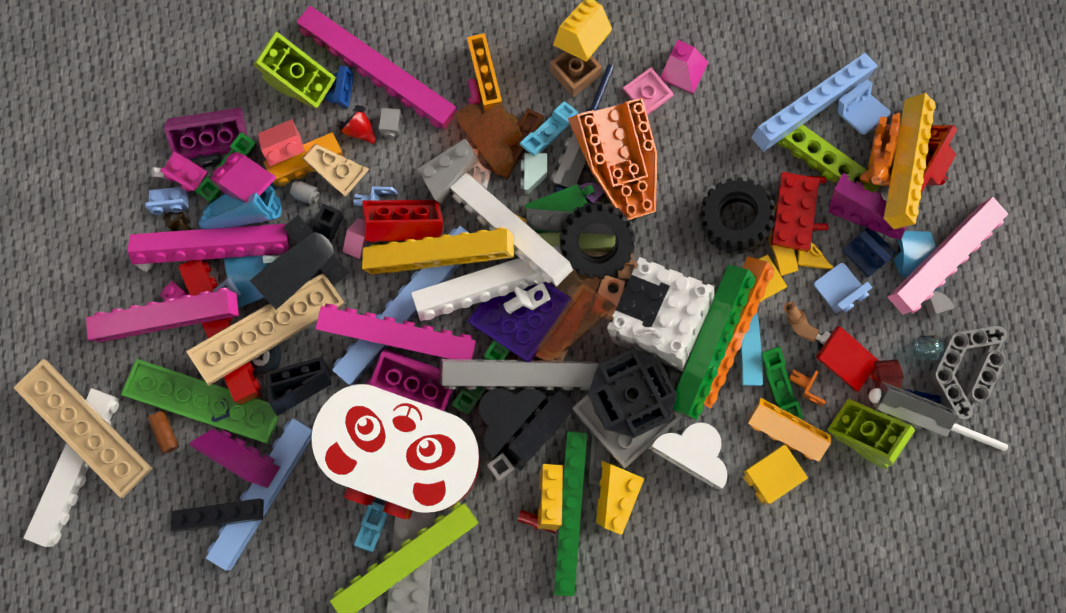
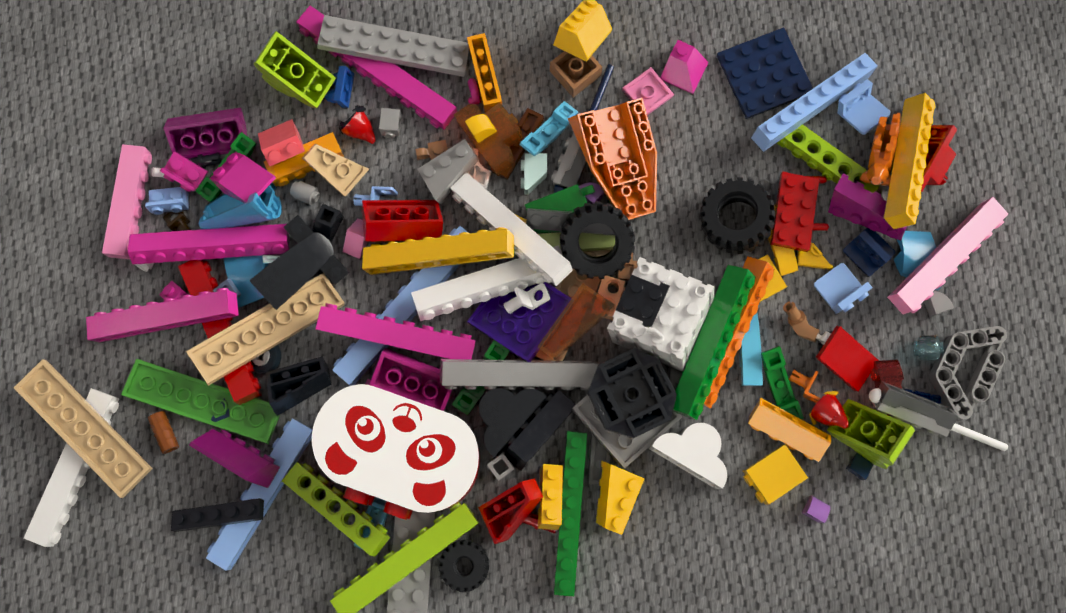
(126, 200): none -> bright pink brick
(296, 481): none -> lime brick
(393, 46): none -> light grey plate
(434, 149): none -> medium nougat plate
(449, 571): none -> black tyre
(480, 127): none -> yellow brick
(510, 509): none -> red wedge
(764, 73): none -> dark blue plate
(816, 509): none -> medium lavender brick
(829, 411): none -> red hat
(860, 466): none -> dark blue slope

